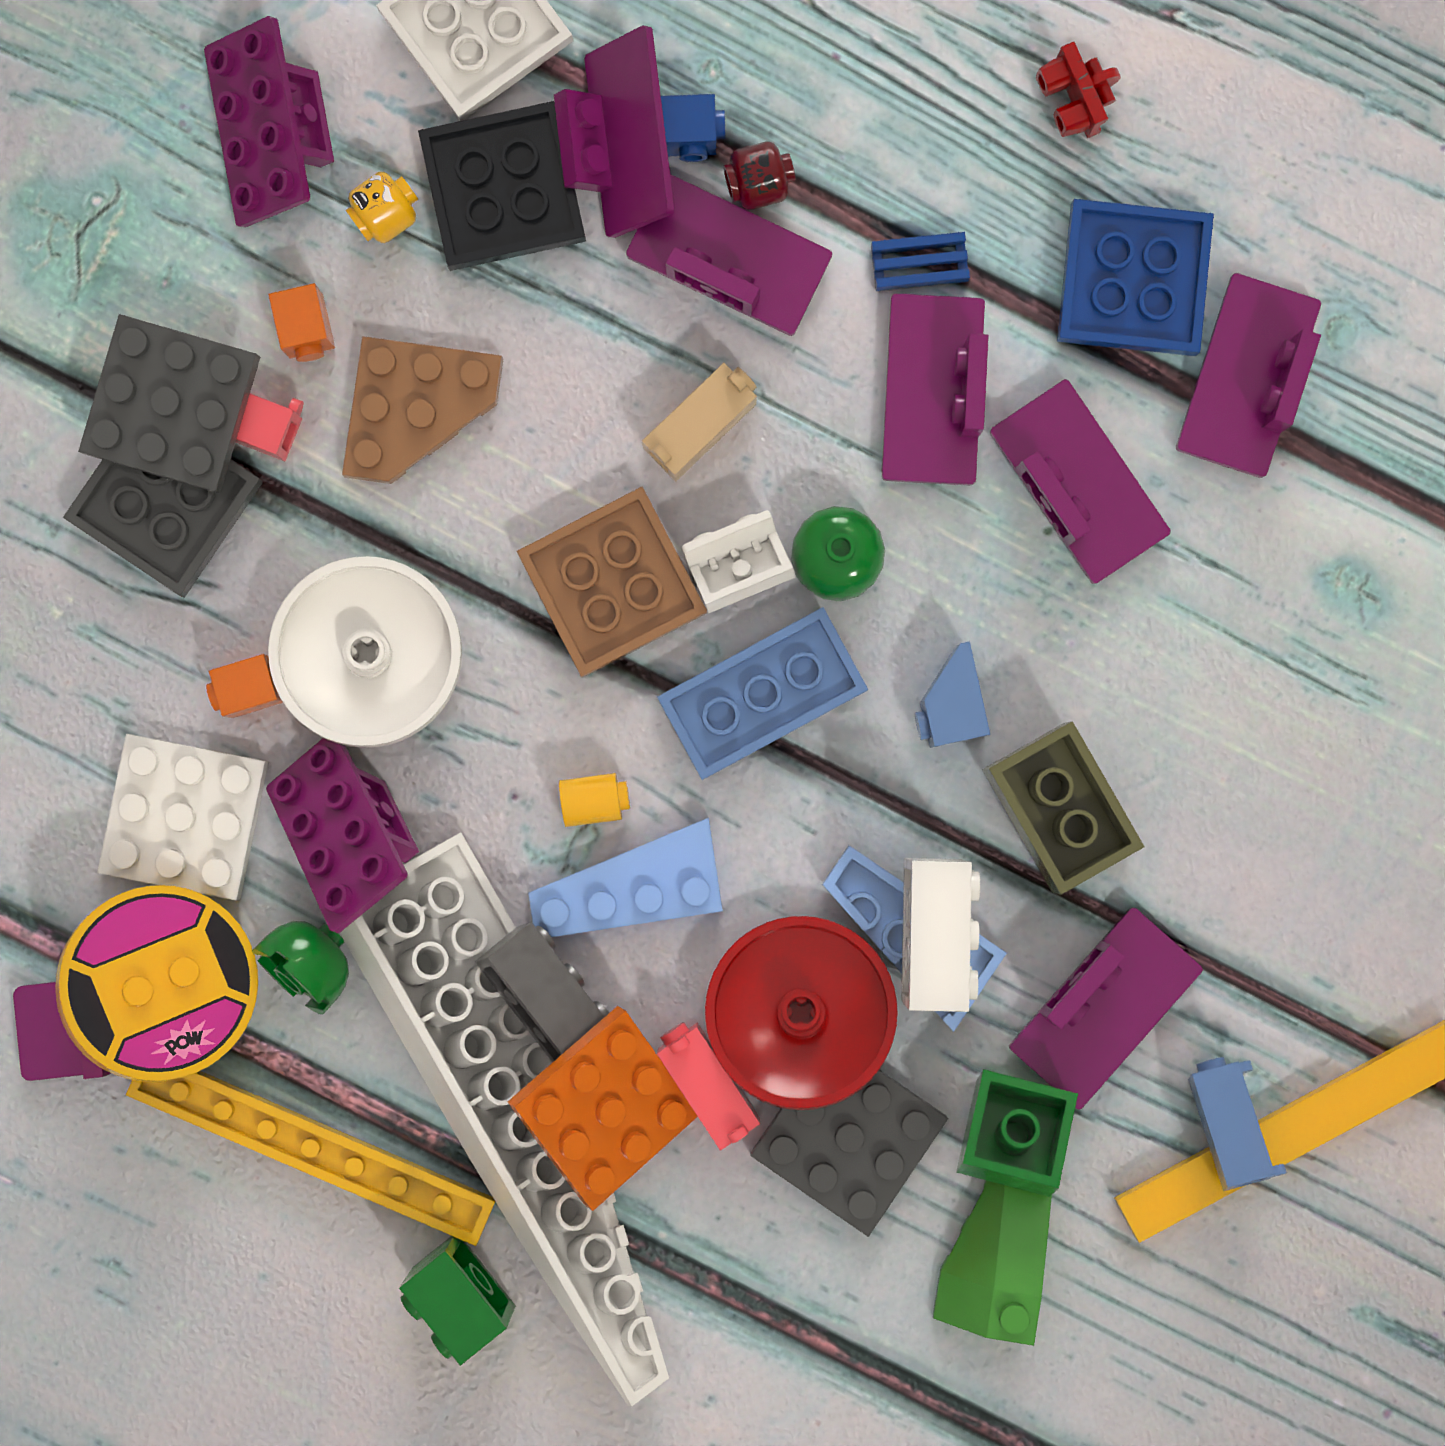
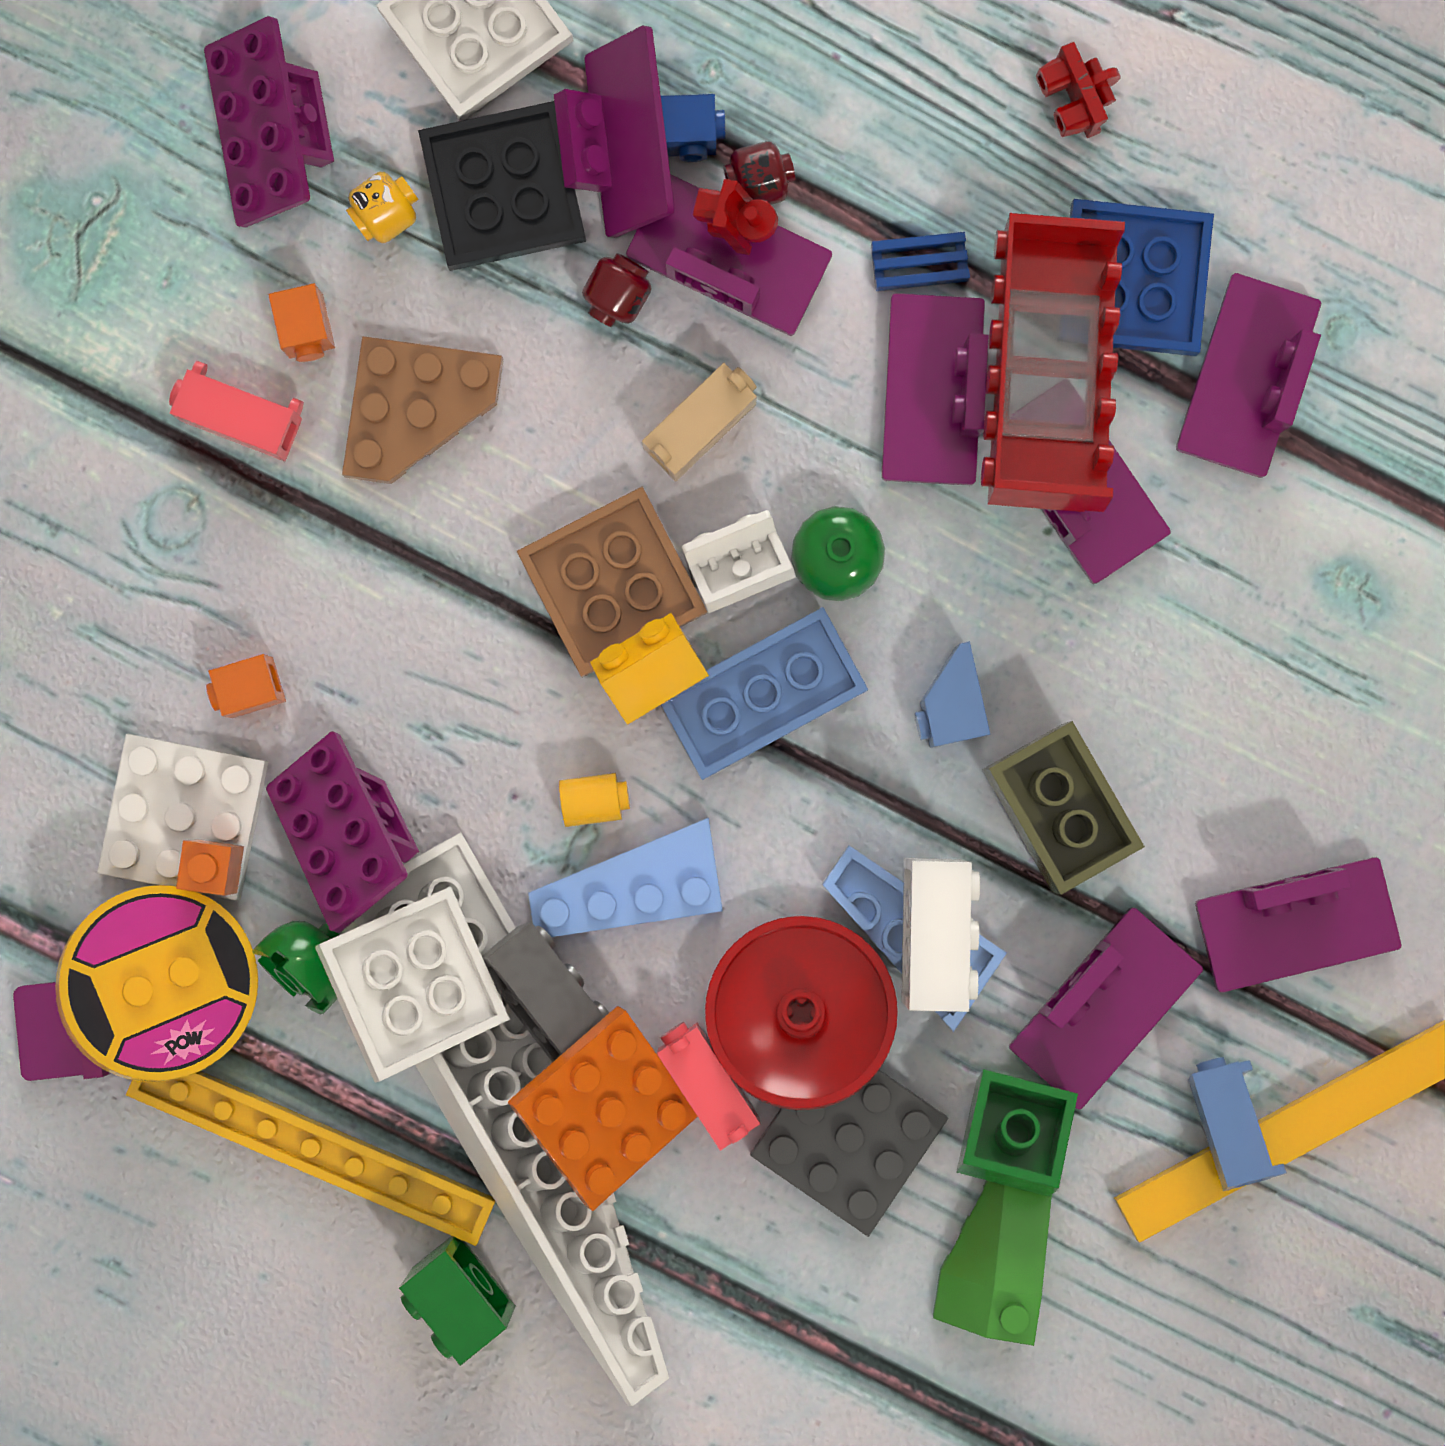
(160, 522): dark grey plate -> none
(169, 403): dark grey plate -> none
(210, 867): none -> orange brick
(365, 651): white dish -> none
(412, 984): none -> white plate
(616, 290): none -> dark red head
(648, 668): none -> yellow brick
(735, 216): none -> red hips
(1052, 363): none -> red window
(1298, 924): none -> magenta bracket

